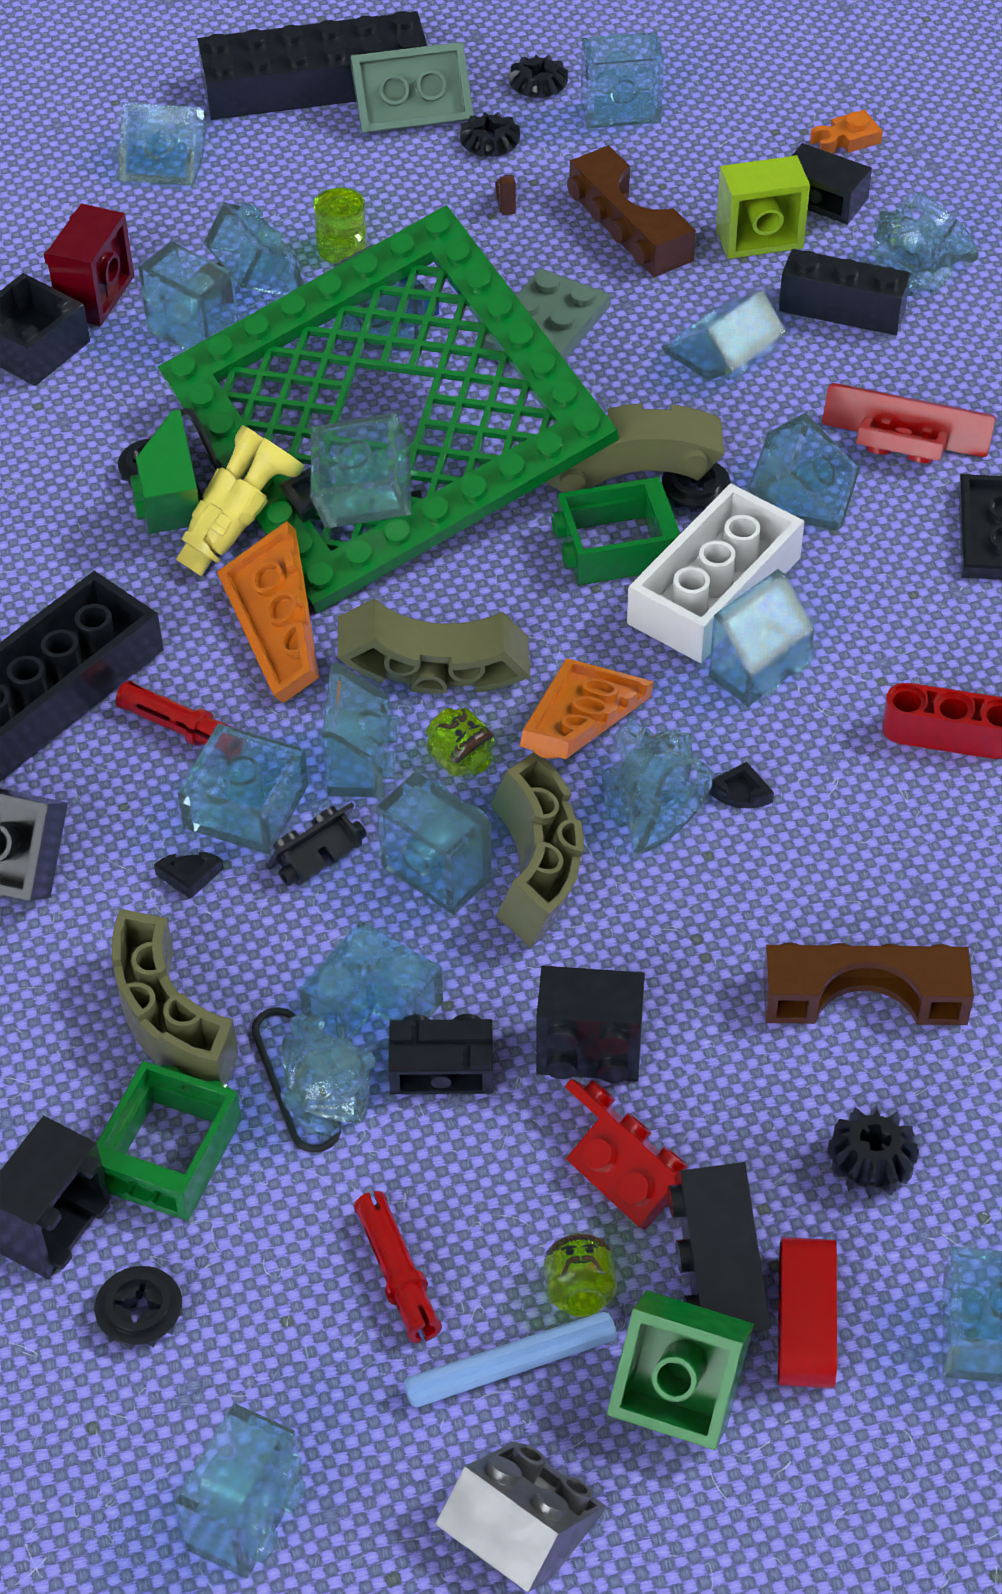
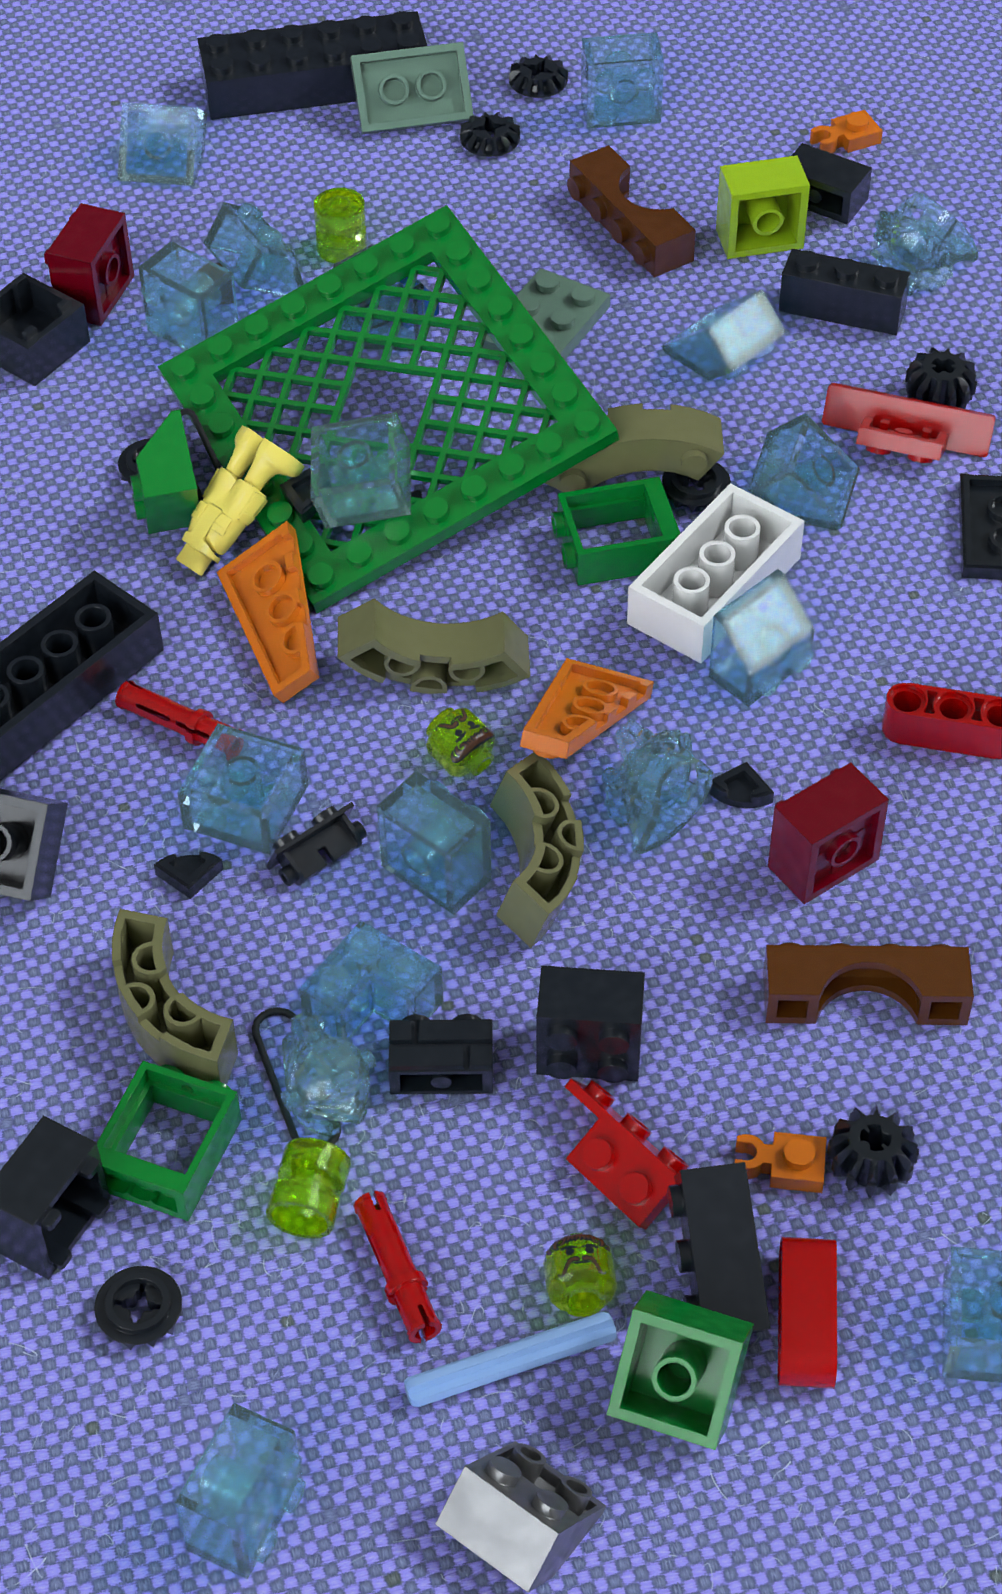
(308, 1188): none -> clear neon green wheel
(357, 736): clear light blue slope -> none
(506, 194): reddish brown tile -> none
(792, 1160): none -> orange plate
(827, 832): none -> dark red container
(941, 378): none -> black gear

